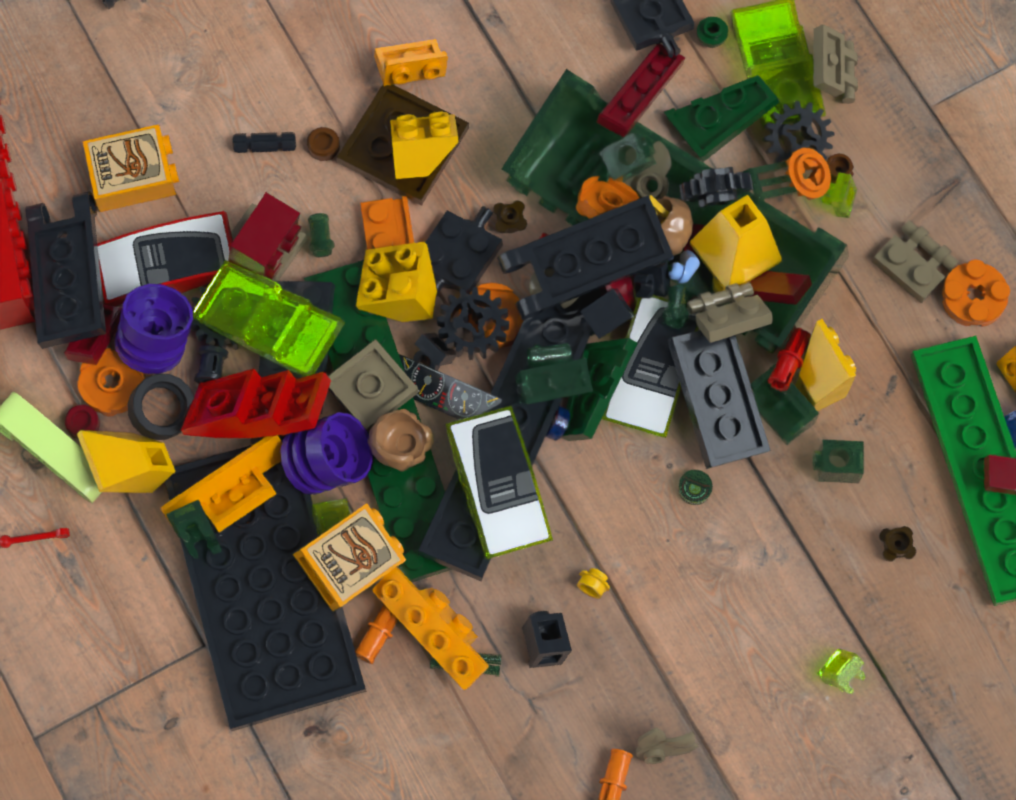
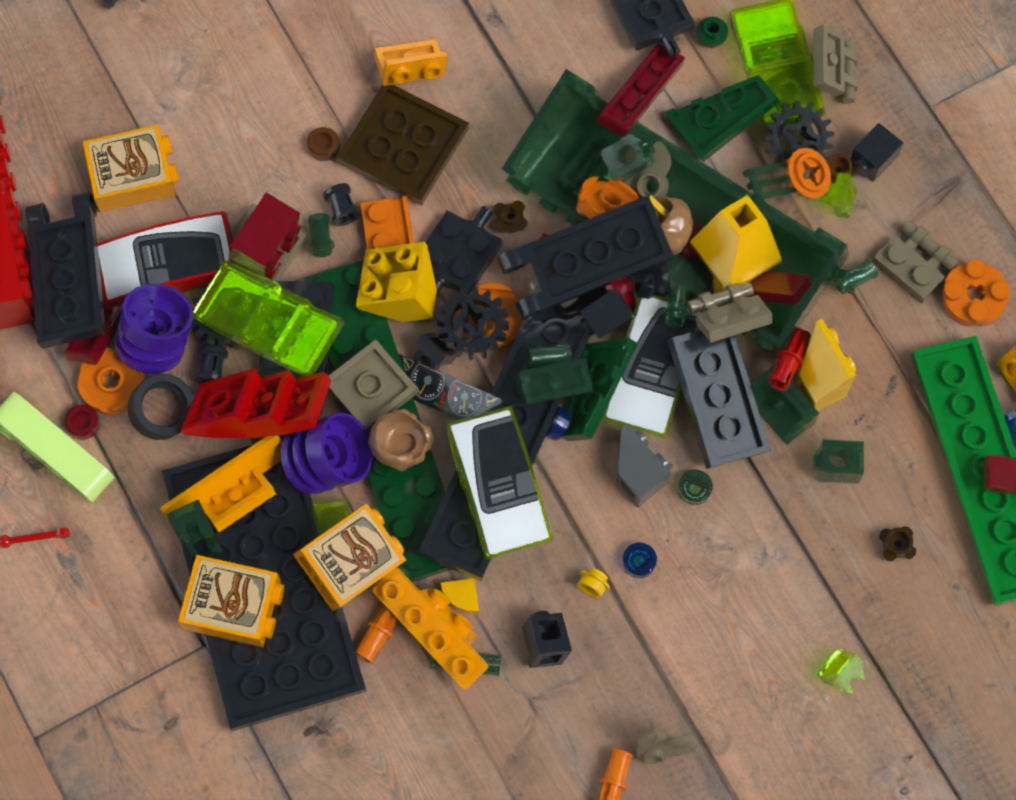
(126, 461): yellow slope -> none
(231, 601): none -> brick
(264, 142): black axle -> none
(341, 204): none -> black bush
(422, 143): yellow slope -> none
(462, 594): none -> yellow tile
(639, 469): none -> dark grey slope
(639, 560): none -> clear blue tile
(685, 270): light blue arm -> none
(716, 187): black gear -> none
(855, 276): none -> clear green pin
(875, 152): none -> black brick

